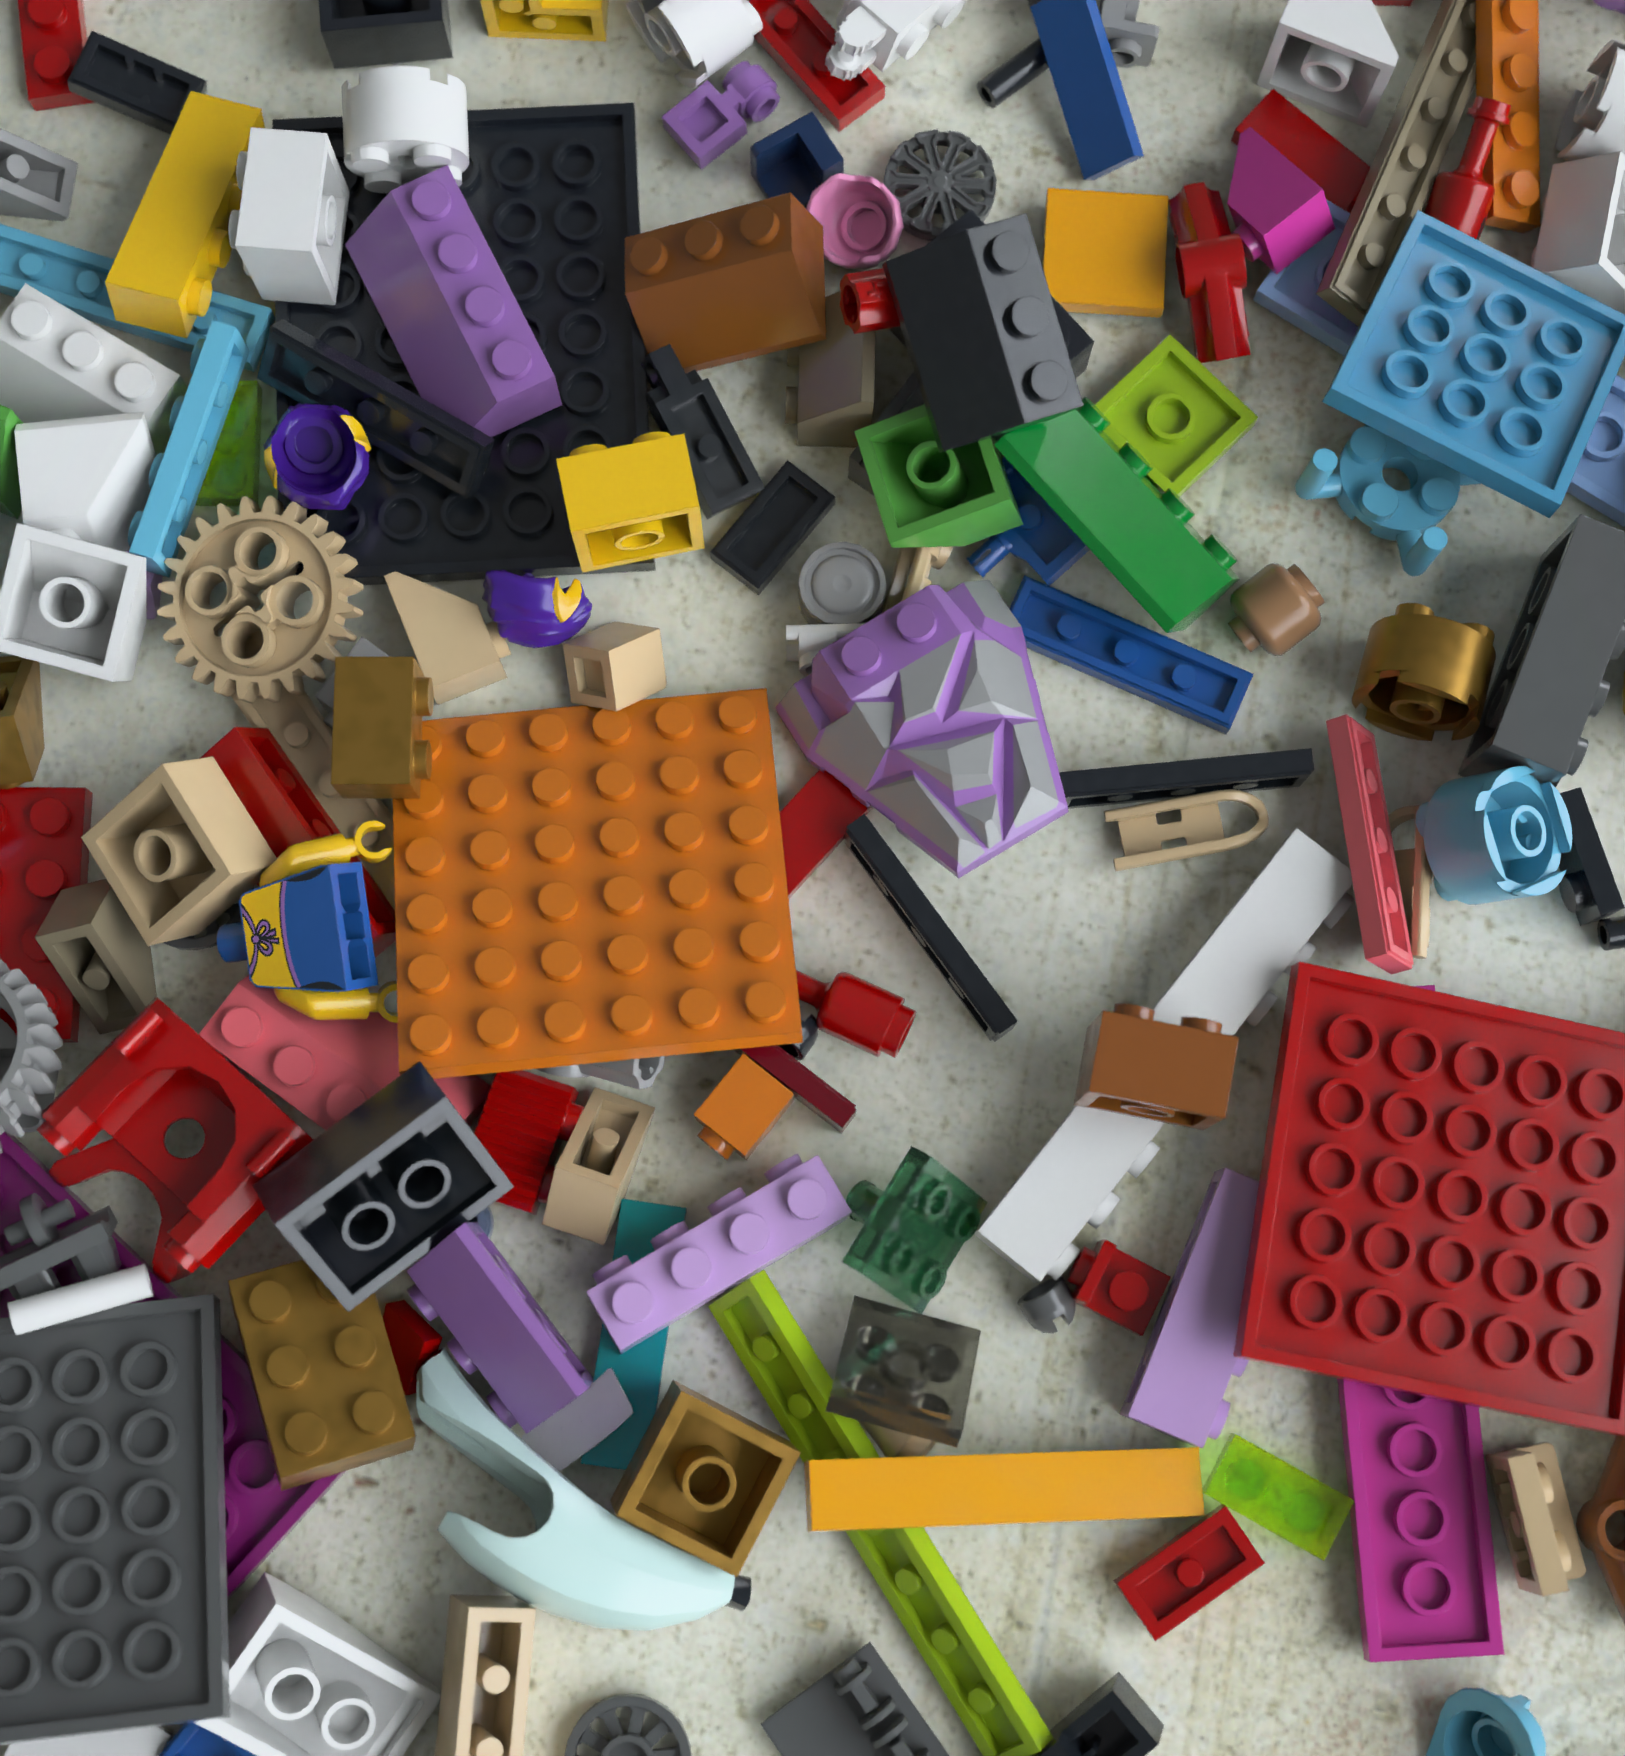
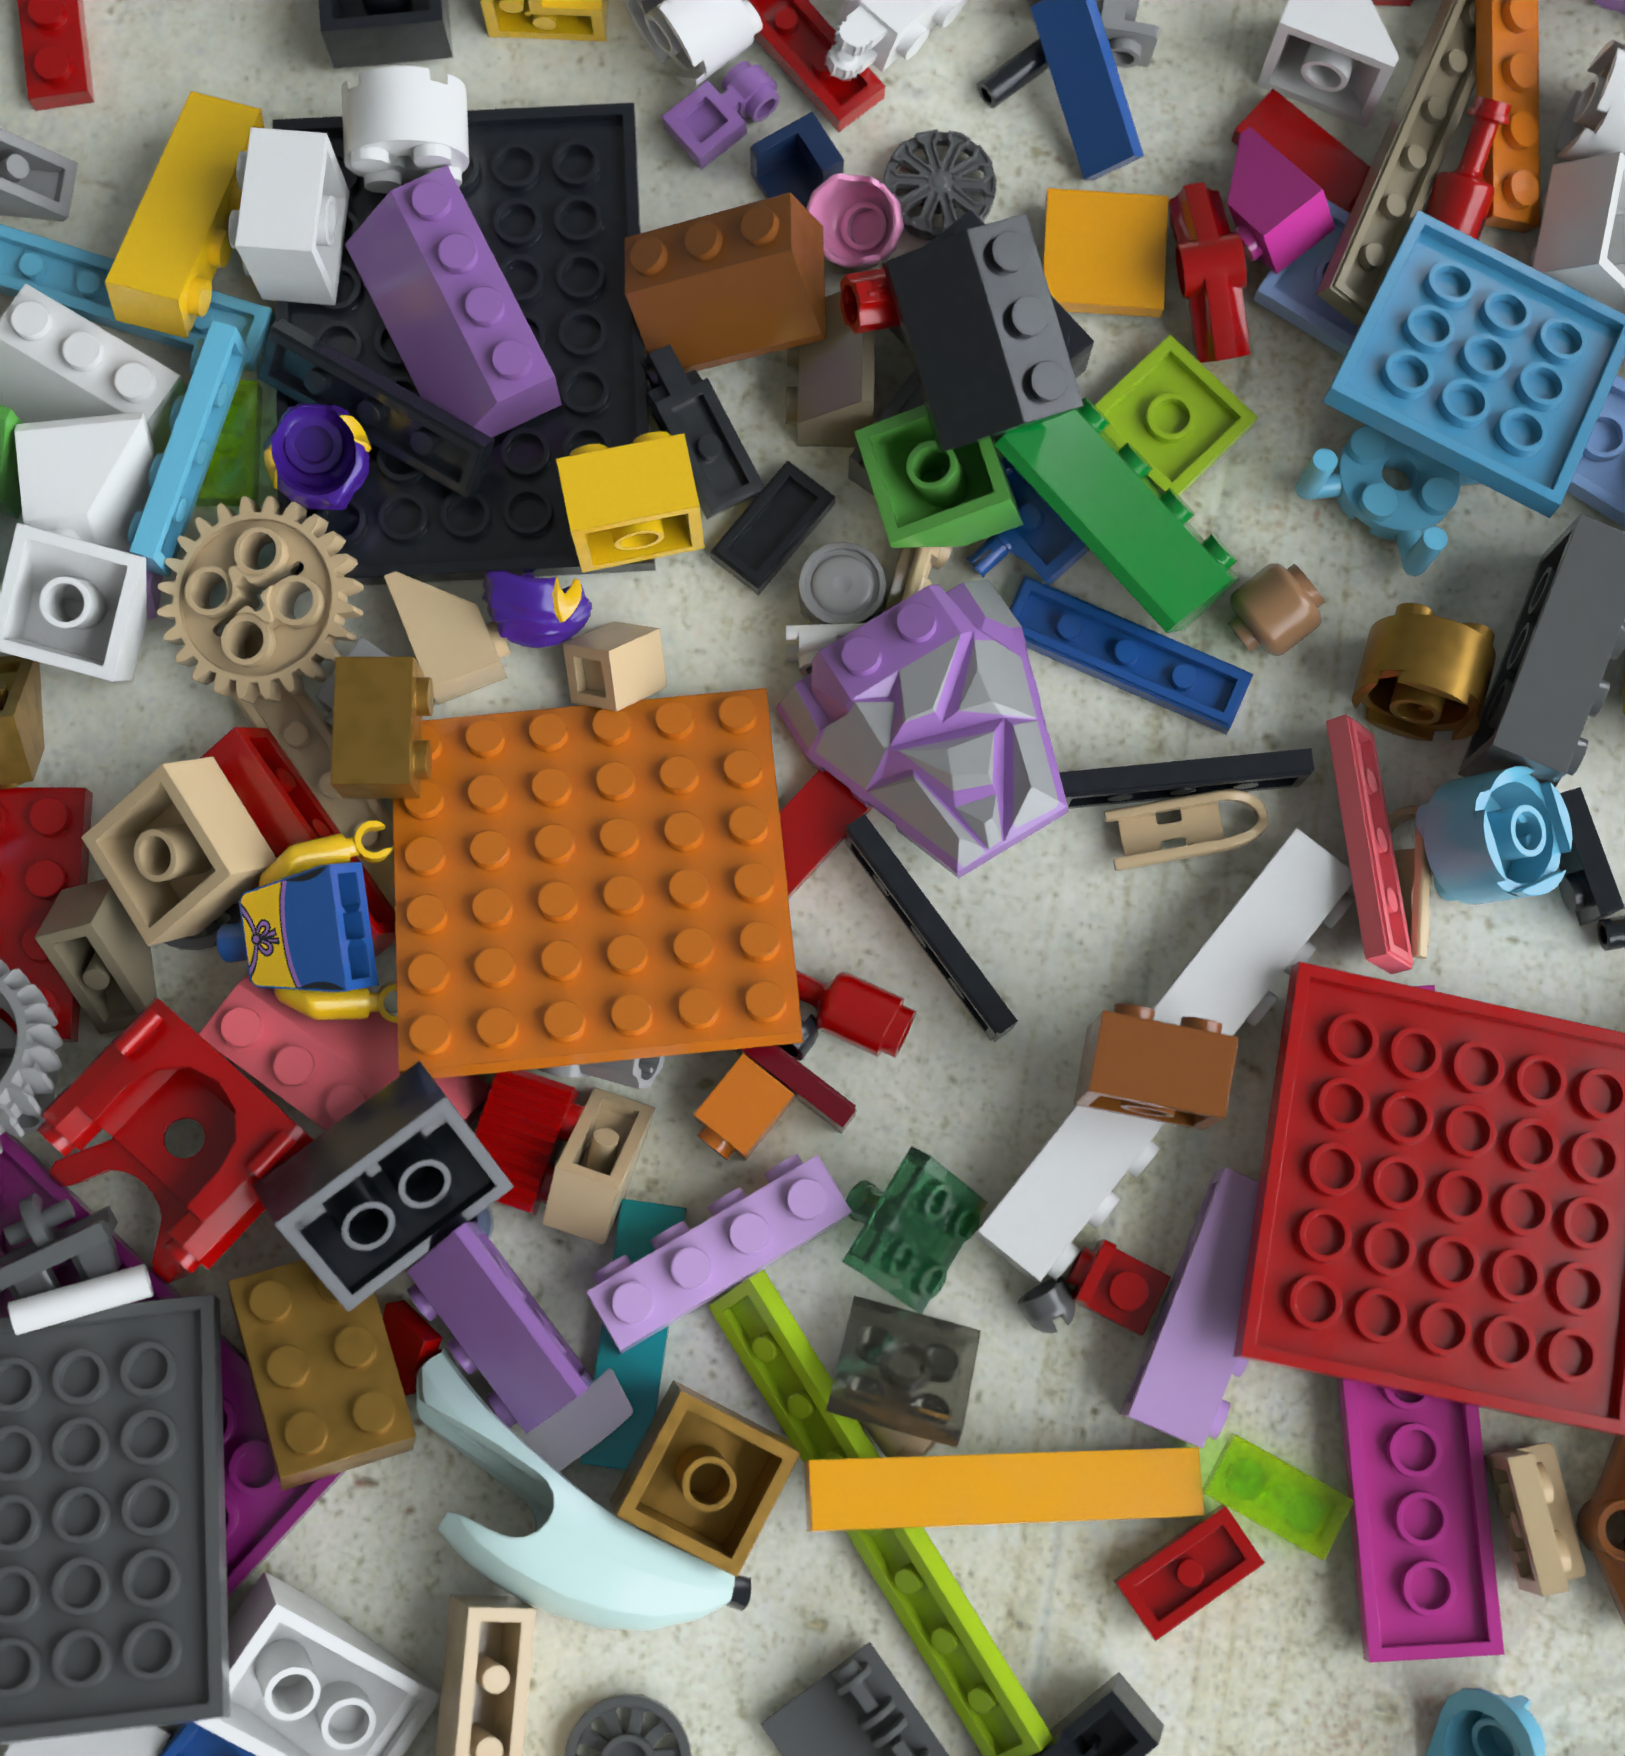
(132, 82): black plate -> none

